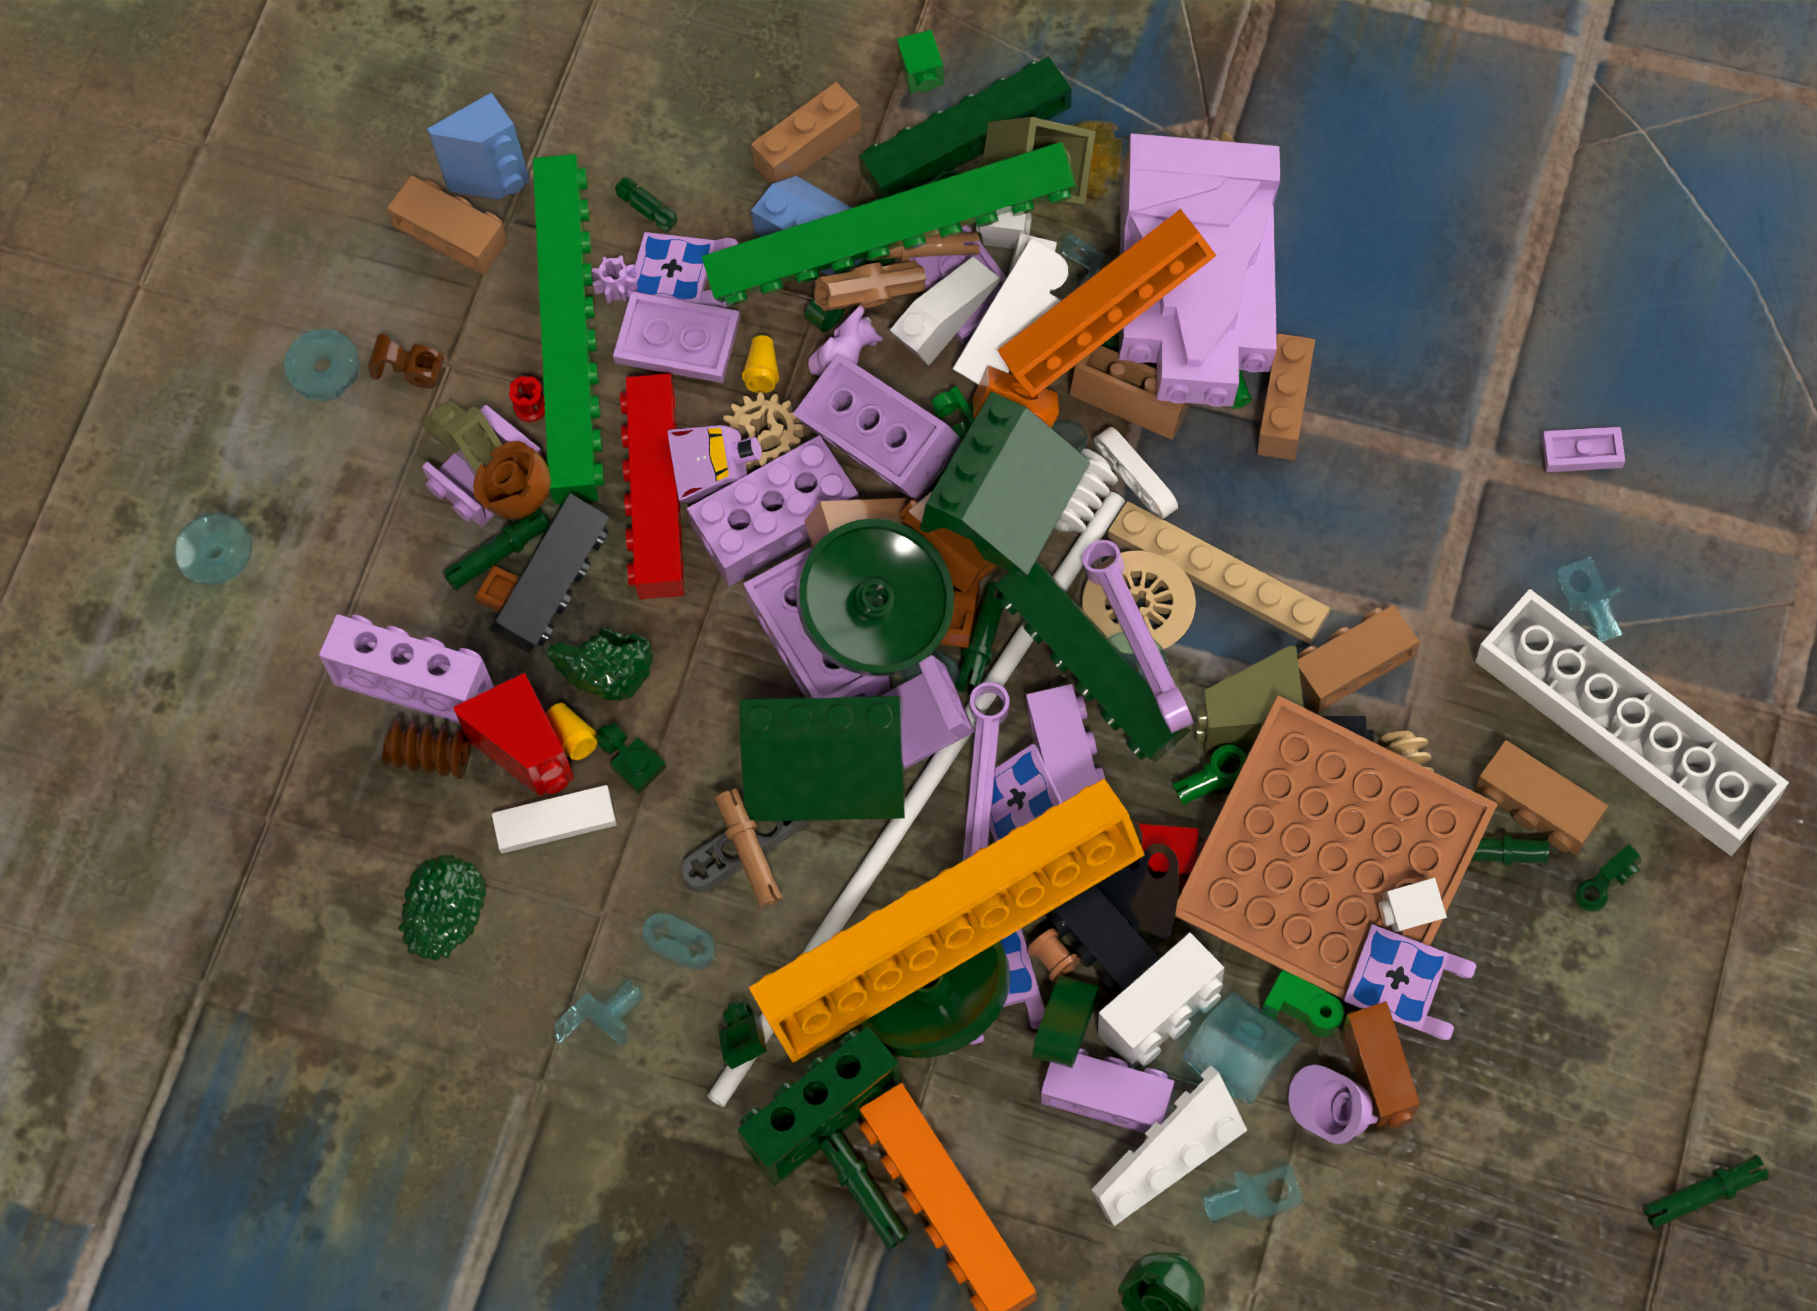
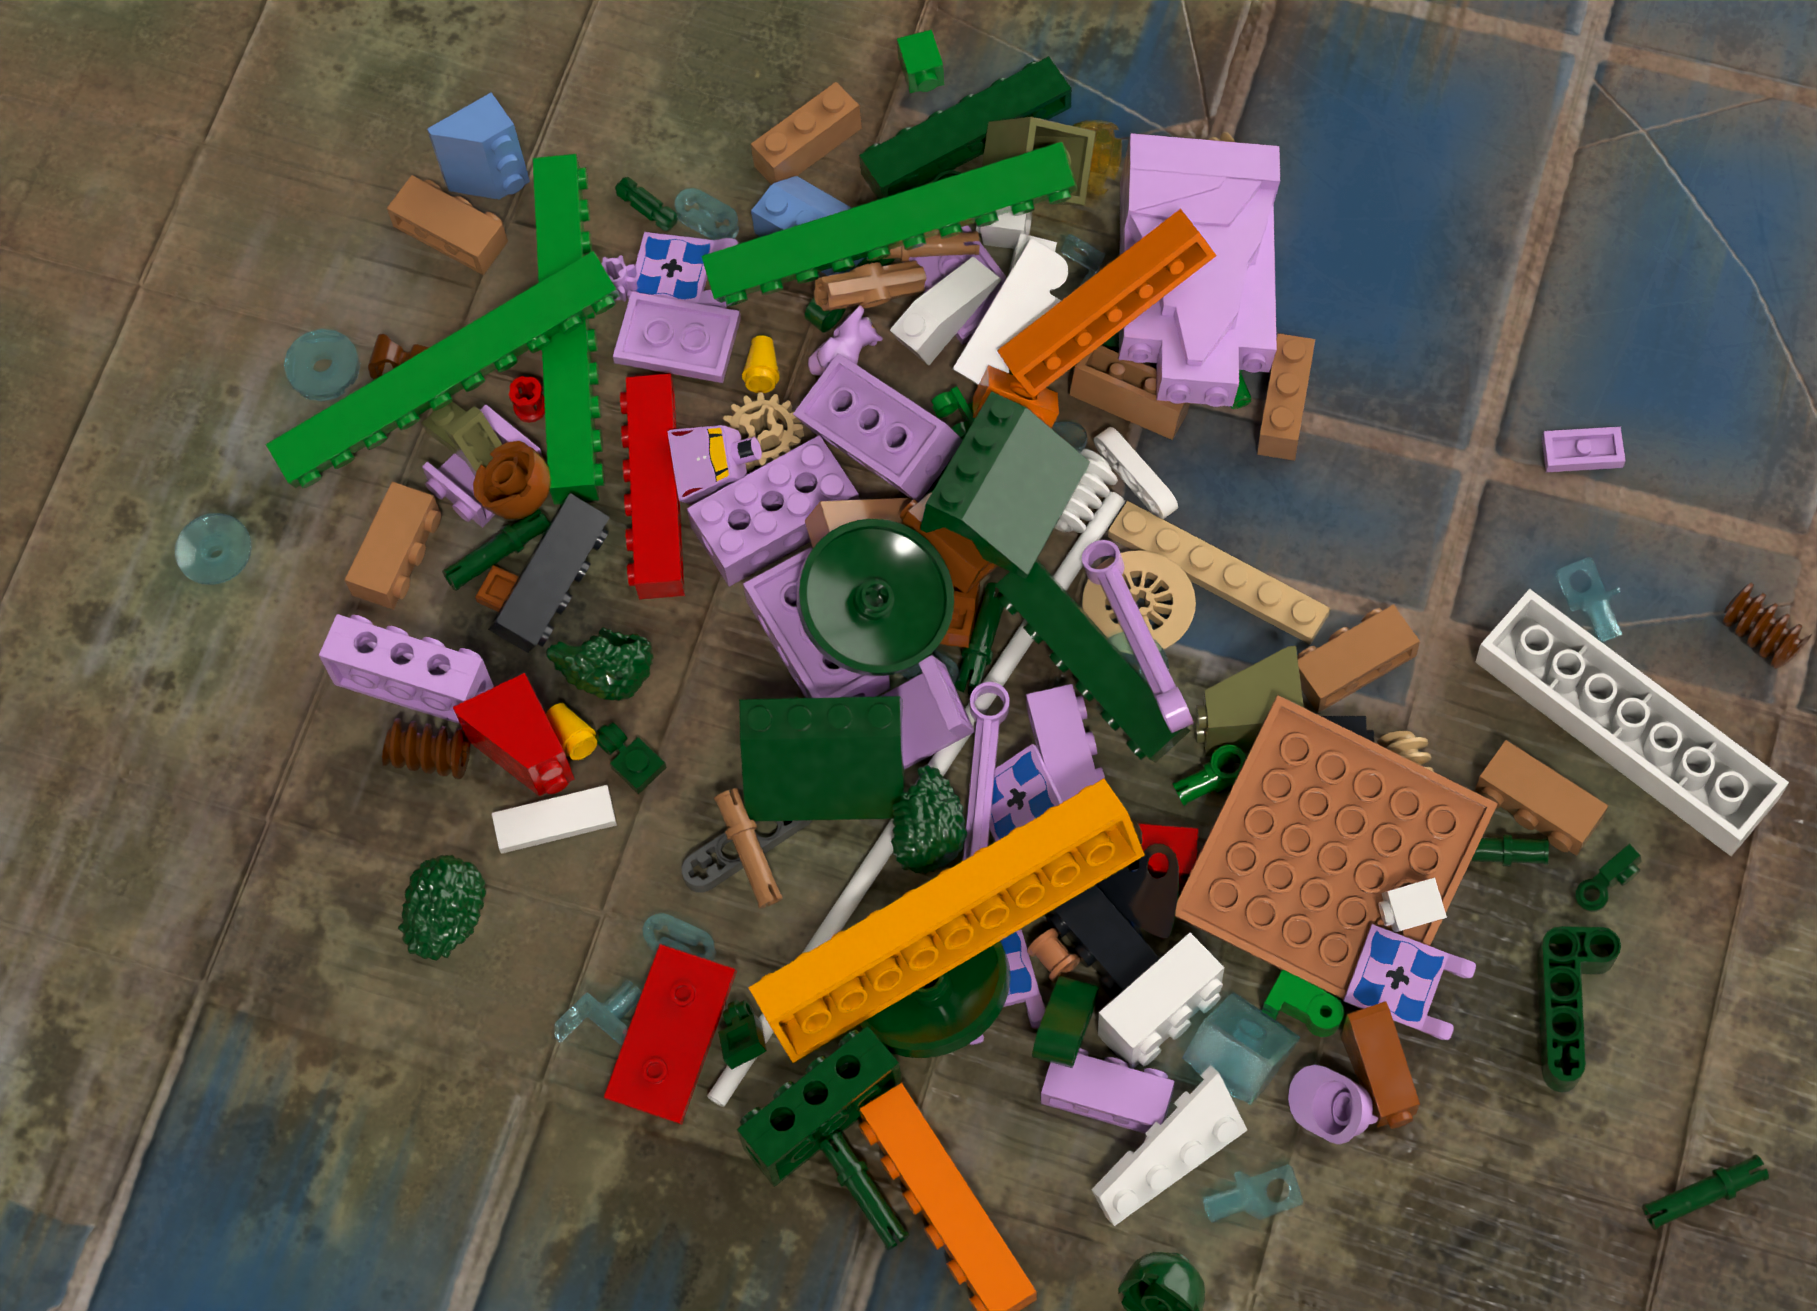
(393, 546): none -> medium nougat brick
(443, 371): none -> green brick
(670, 1034): none -> red plate
(709, 211): none -> clear light blue beam
(928, 824): none -> dark green piece
(1568, 1008): none -> dark green beam
(1764, 627): none -> reddish brown piece

